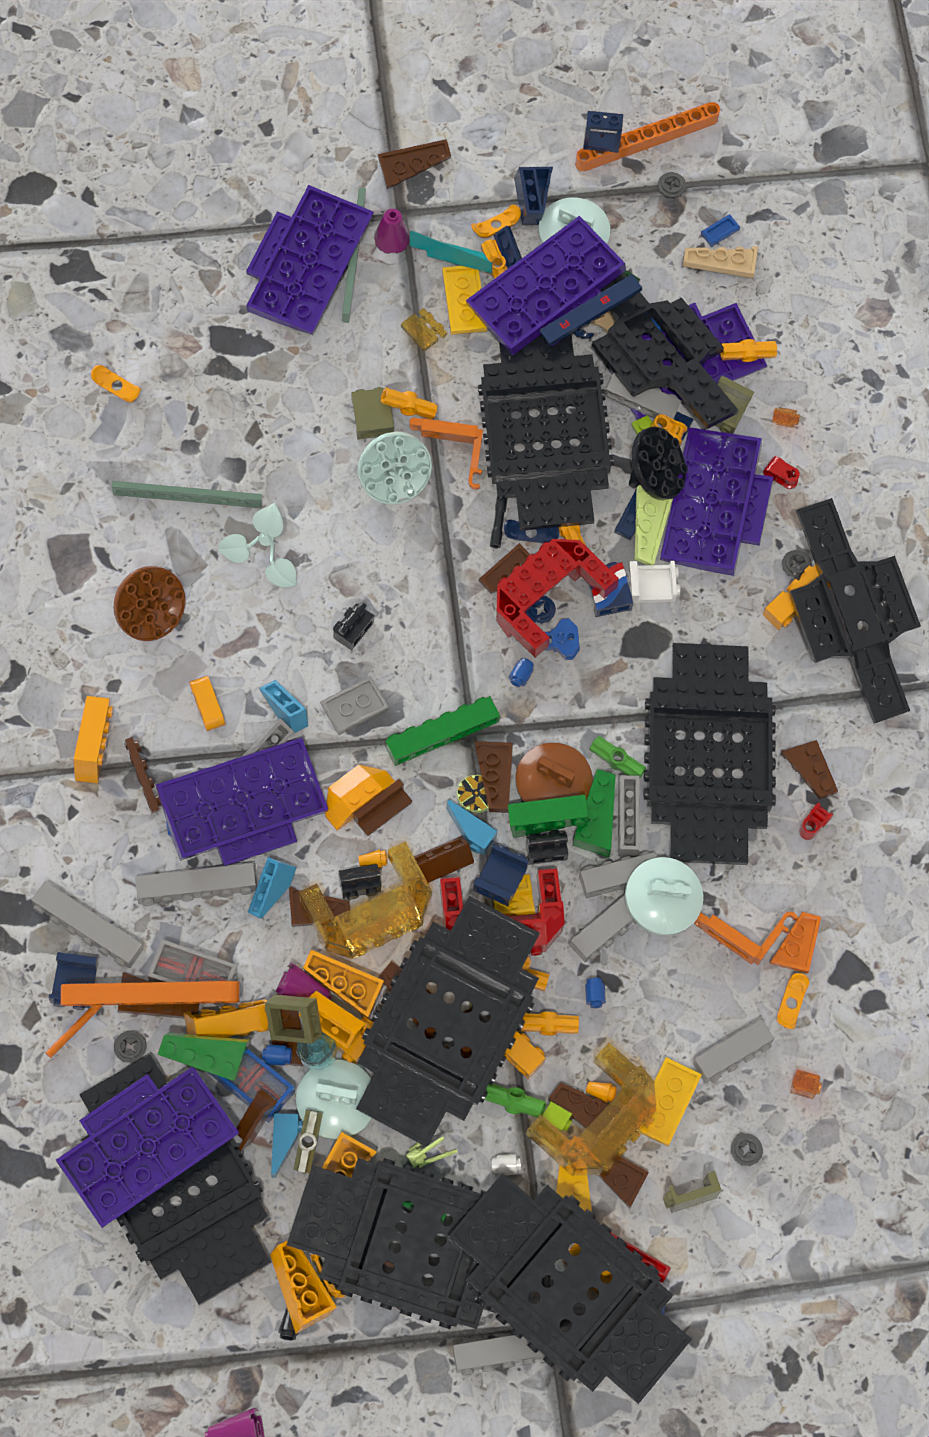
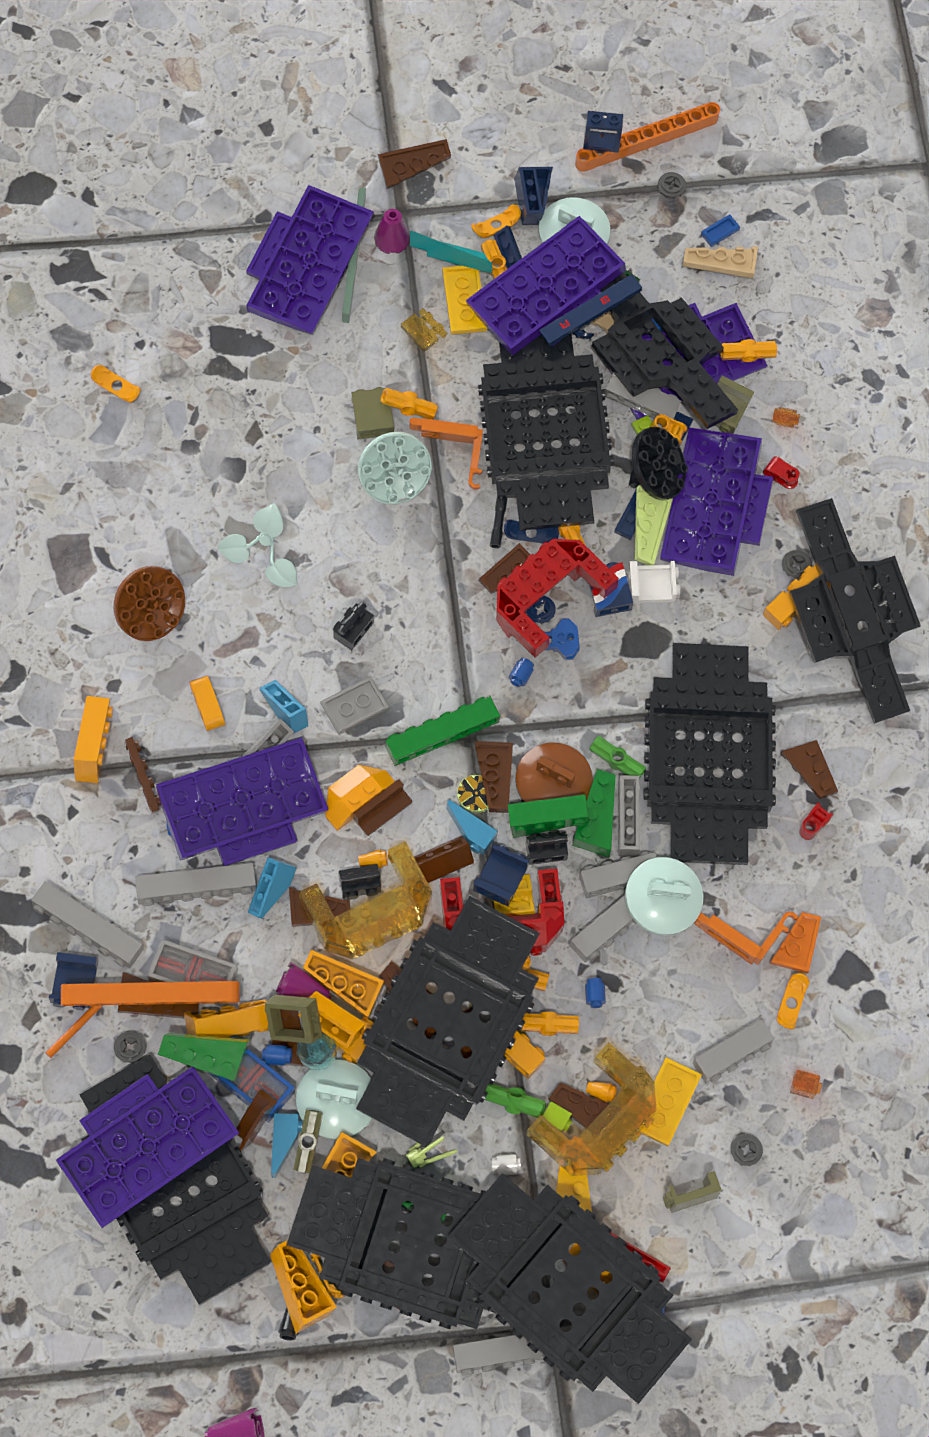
(187, 494): sand green tile -> none
(624, 1180): reddish brown wing -> none

